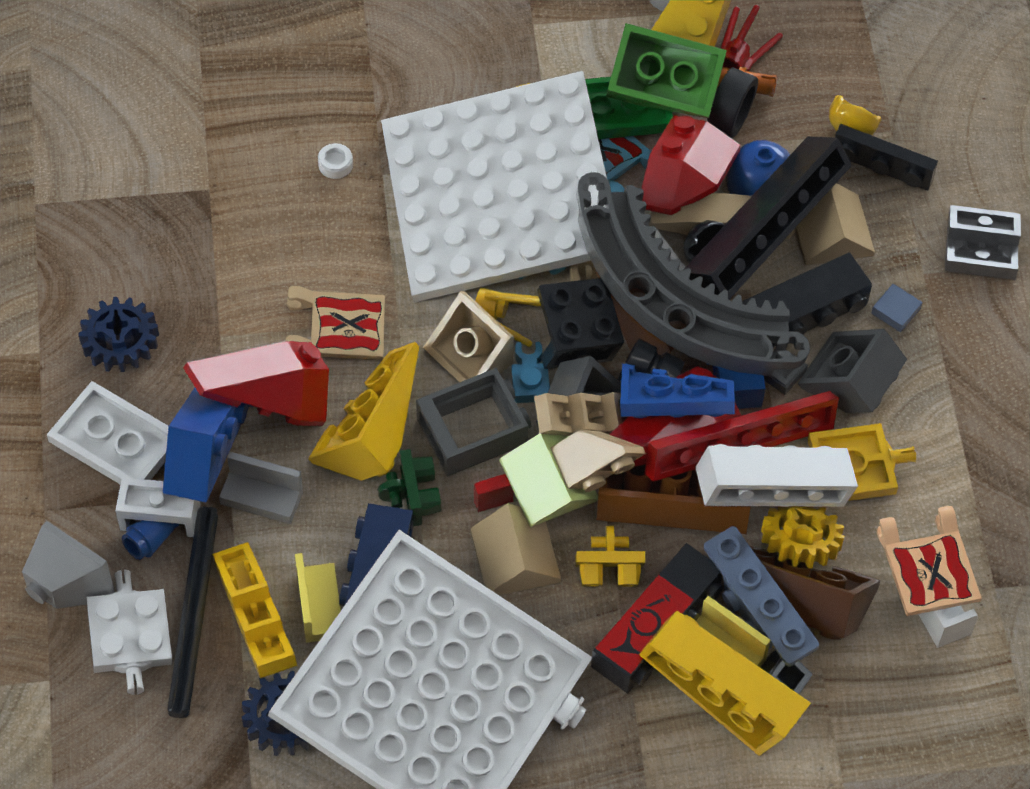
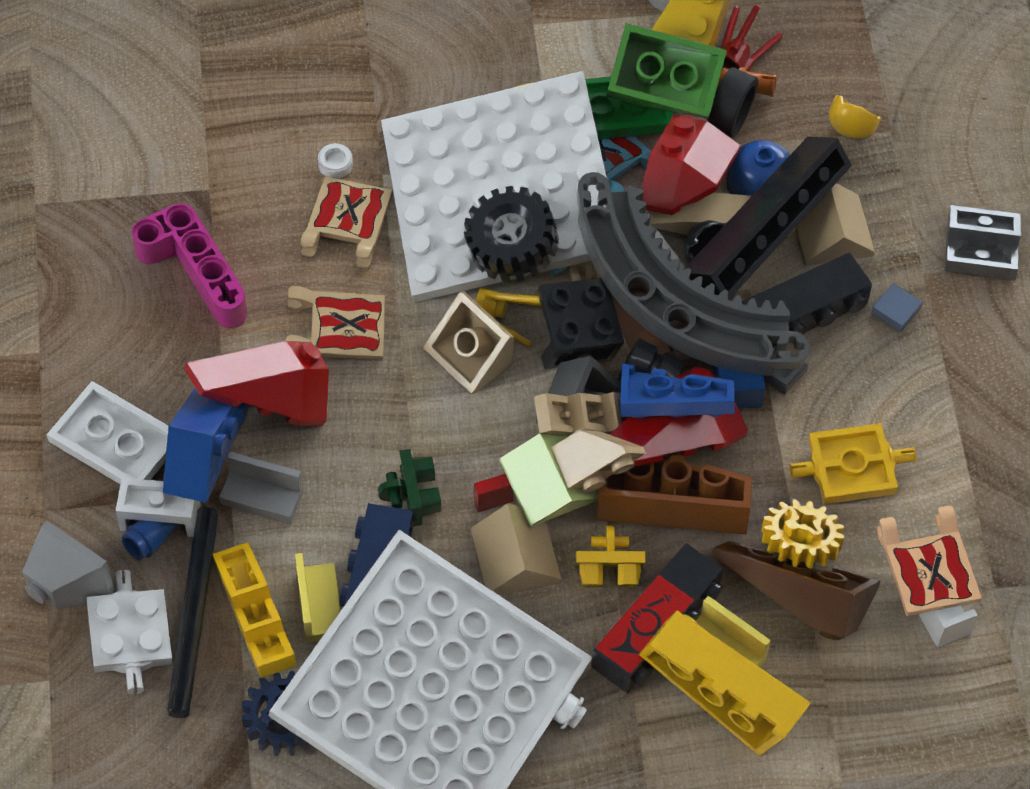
(101, 332): dark blue gear -> none
(209, 263): none -> dark pink beam
(348, 214): none -> tan flag
(374, 422): yellow wedge -> none
(463, 394): dark grey window -> none
(515, 216): none -> black wheel
(529, 375): dark azure plate -> none
(758, 597): sand blue bracket -> none
(764, 427): red plate -> none
(776, 476): white brick -> none
(792, 676): black slope -> none
(855, 368): dark grey slope -> none
(887, 158): black plate -> none

